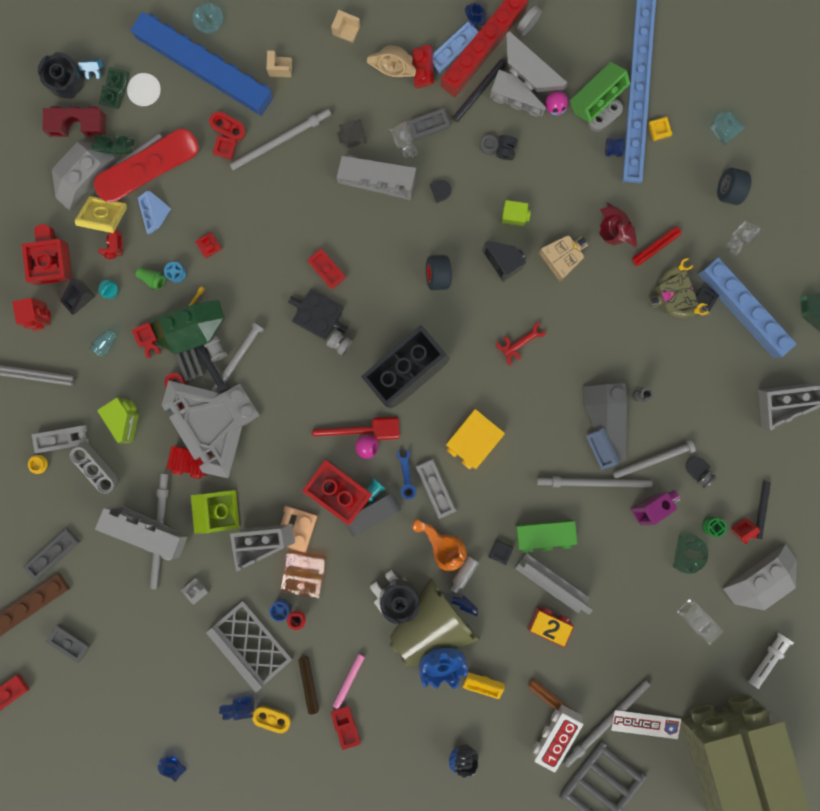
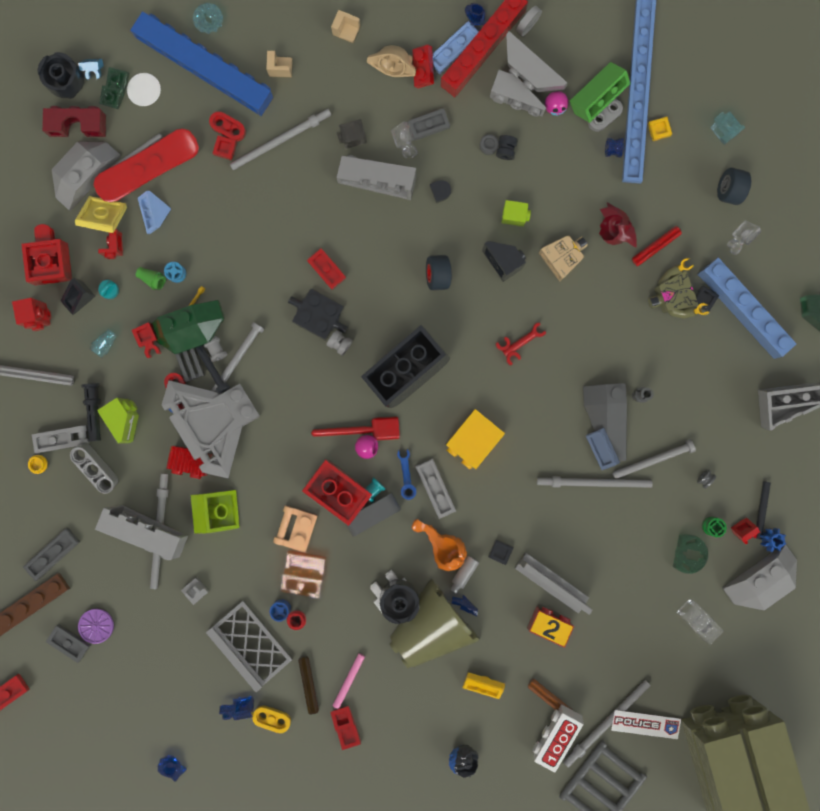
(91, 402): none -> black pin
(95, 626): none -> medium lavender wheel
(120, 145): clear green slope -> none
(208, 245): red tile -> none
(259, 542): light grey wedge -> none
(443, 666): blue plate -> none
(478, 91): black bar -> none
(546, 535): bright green brick -> none
(656, 508): magenta torso -> none
(696, 467): black tile -> none
(757, 681): white pin -> none
(773, 539): none -> blue gear

